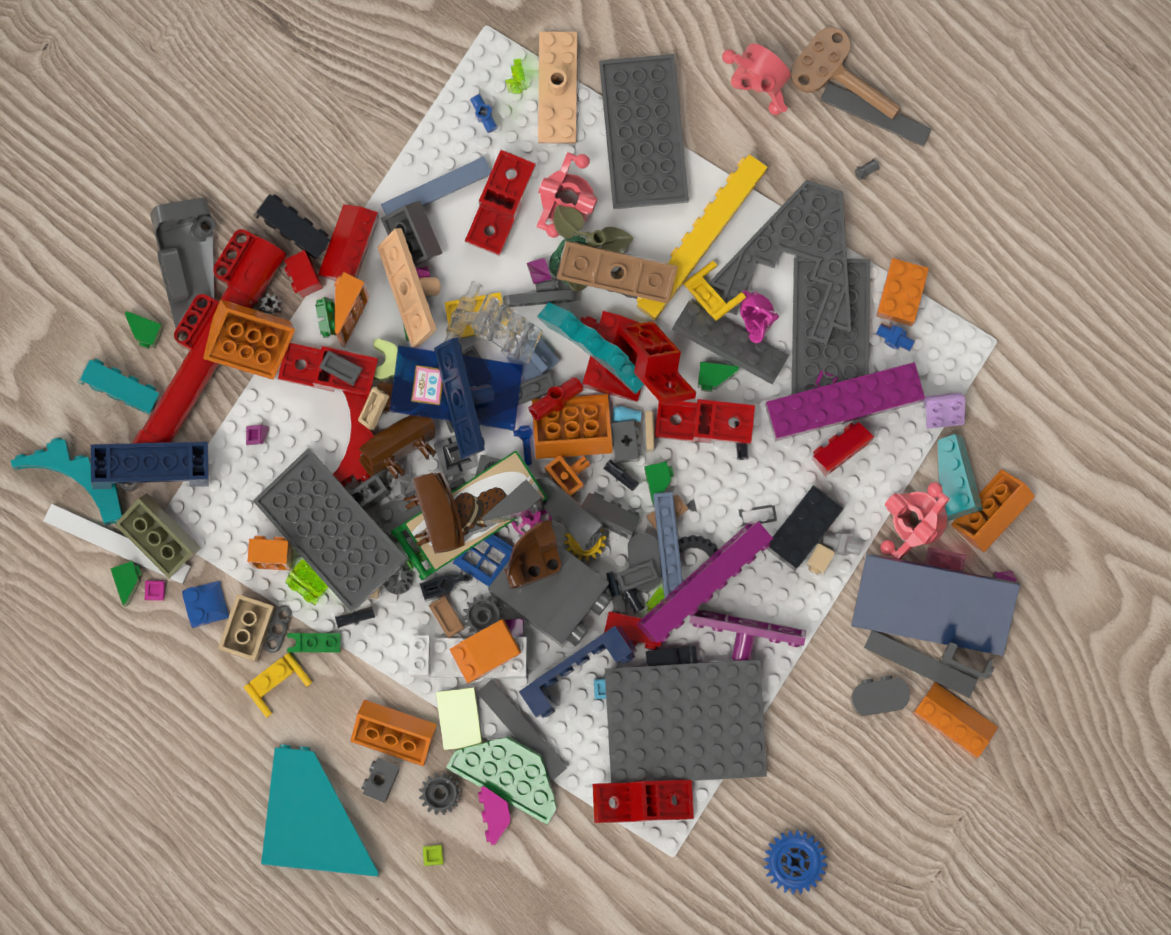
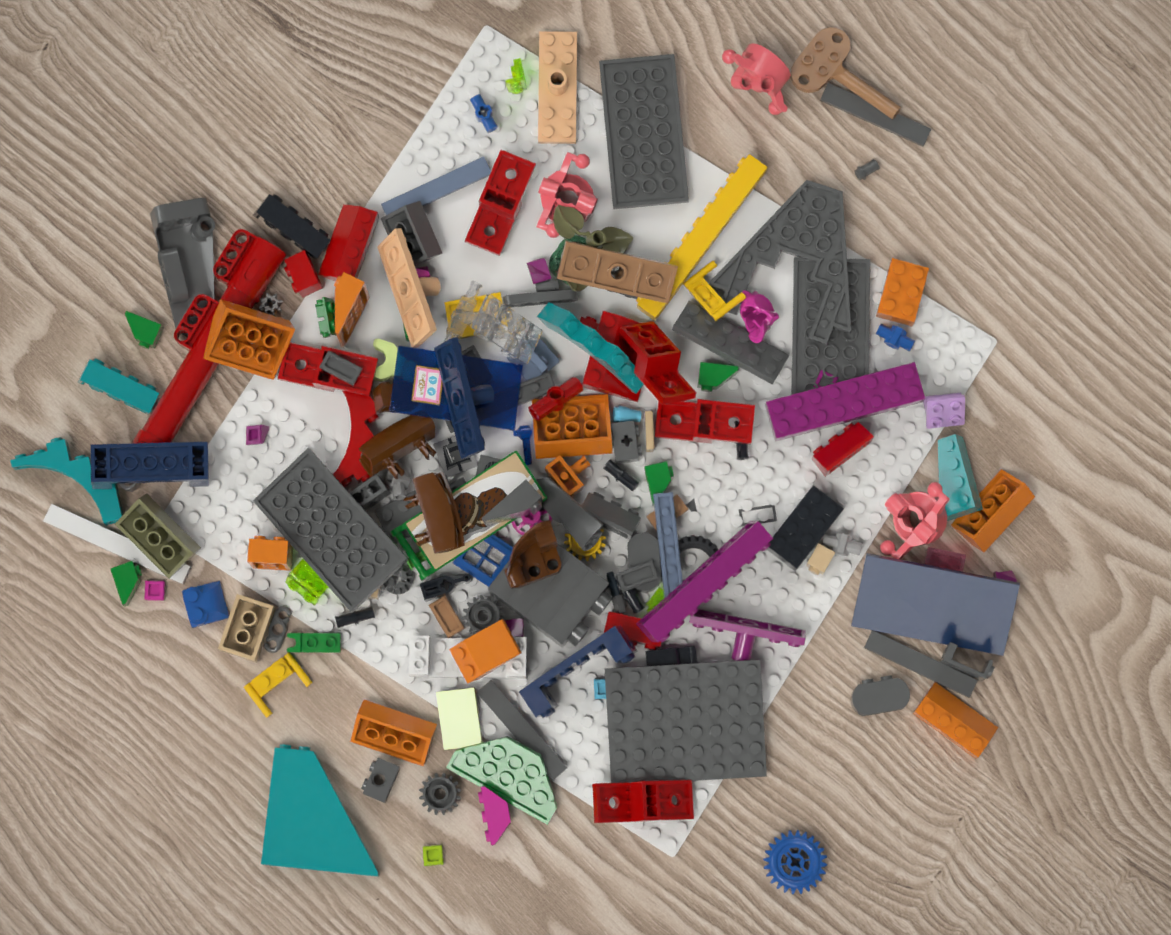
(375, 408): tan tile -> none

